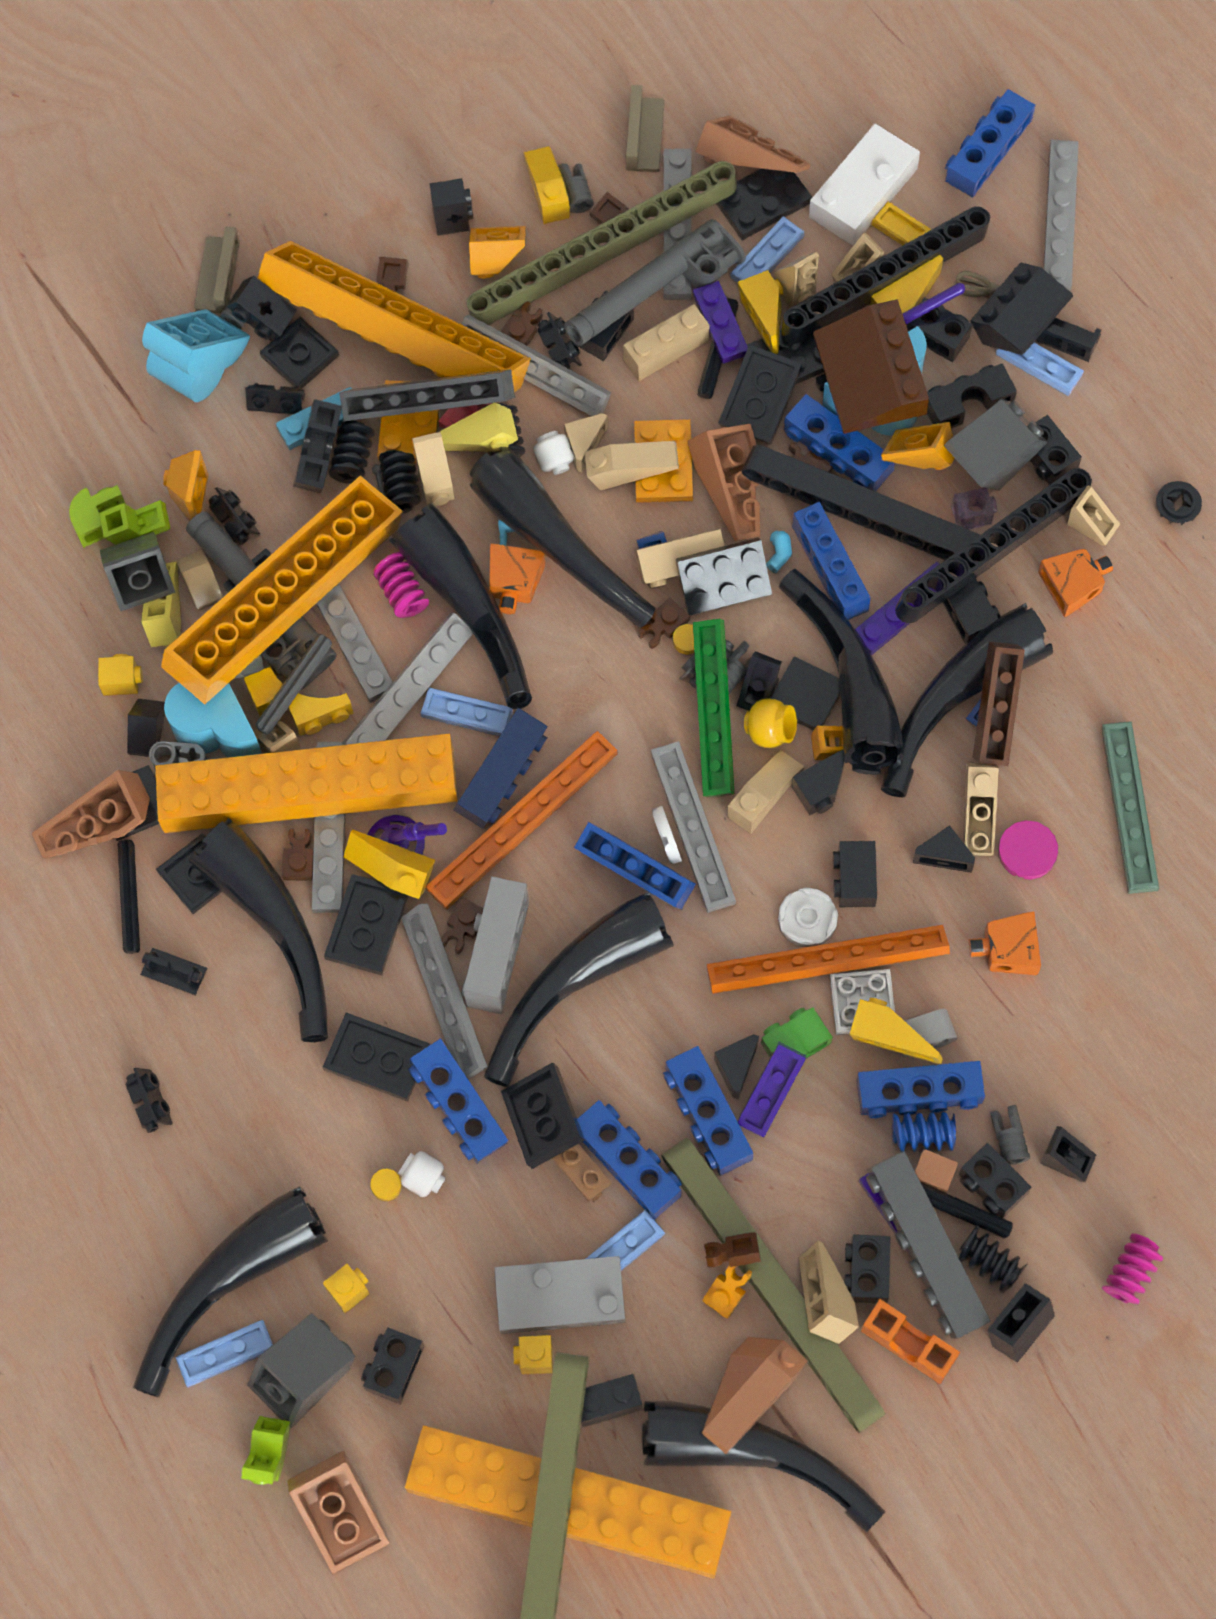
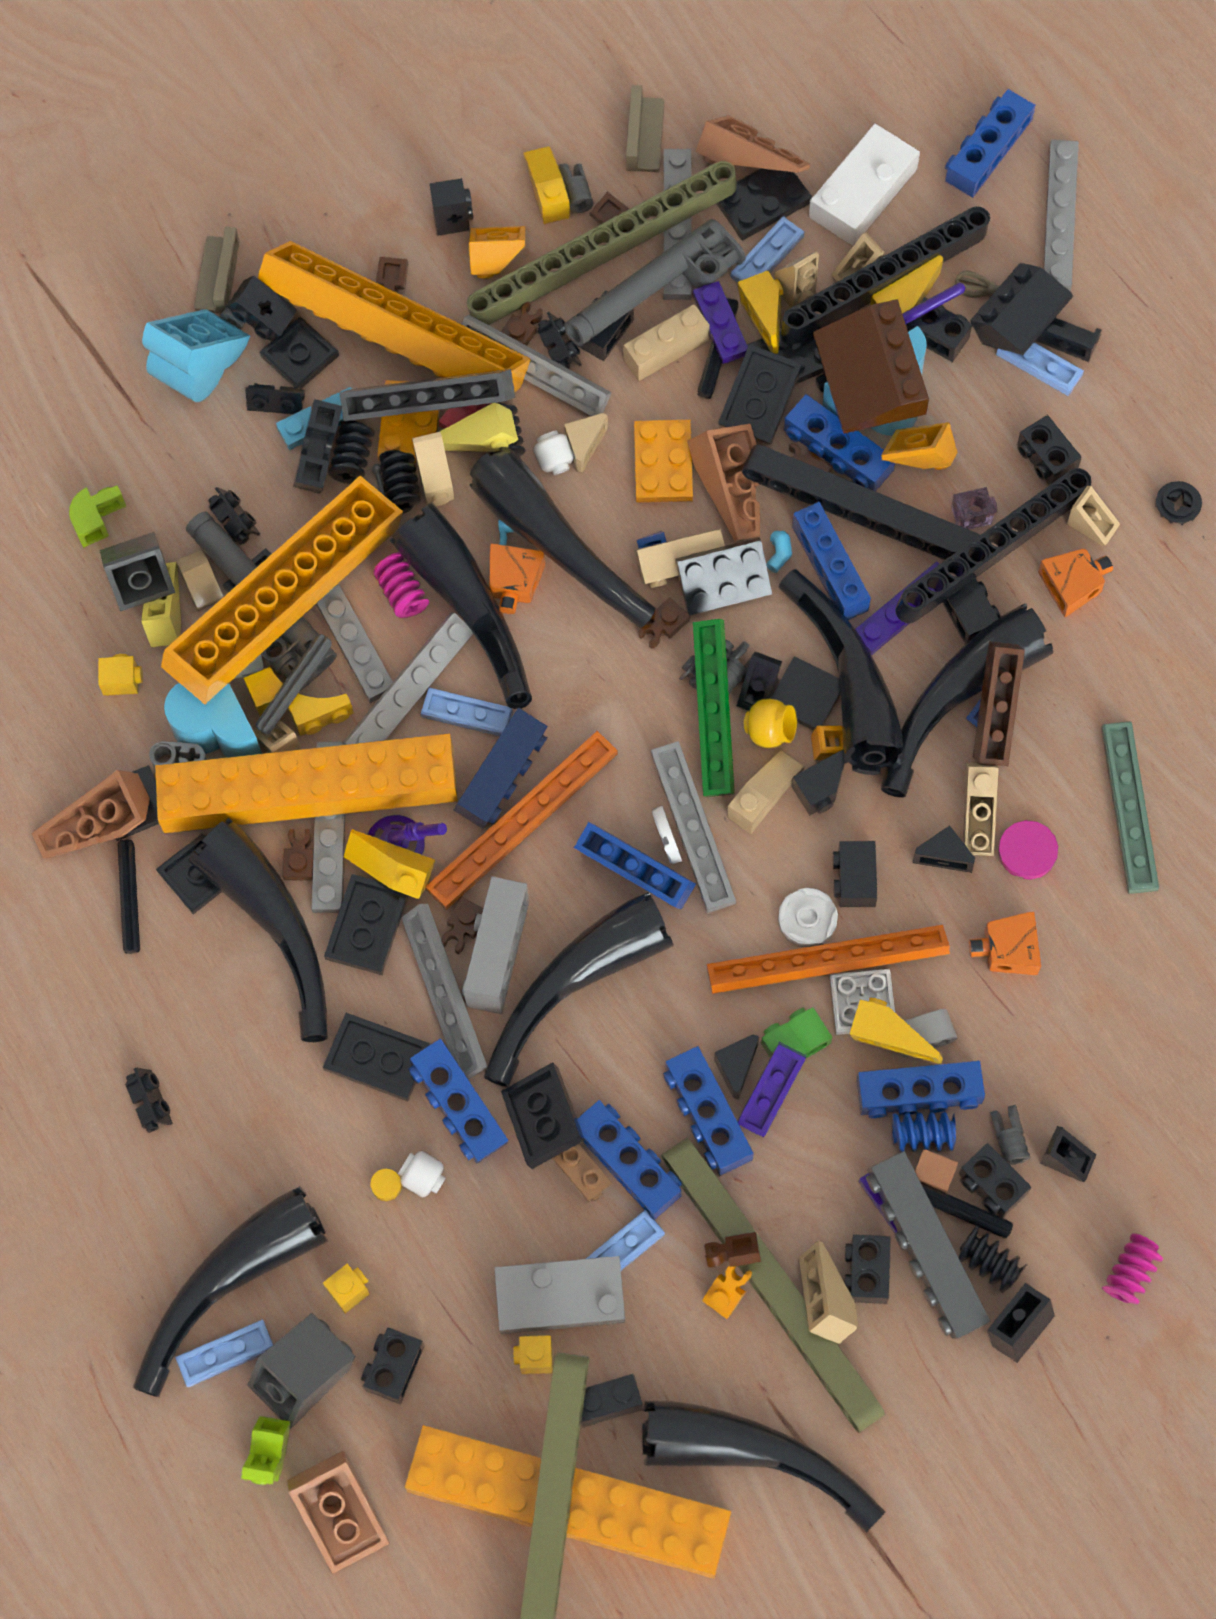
(125, 523): lime brick -> none
(144, 726): black slope -> none
(173, 971): black hinge -> none
(187, 482): light orange slope -> none
(629, 462): tan slope -> none
(683, 639): yellow tile -> none
(751, 1384): nougat wedge -> none
(898, 224): yellow tile -> none
(920, 1350): orange arch -> none
(986, 386): black arch -> none
(997, 444): dark grey slope -> none

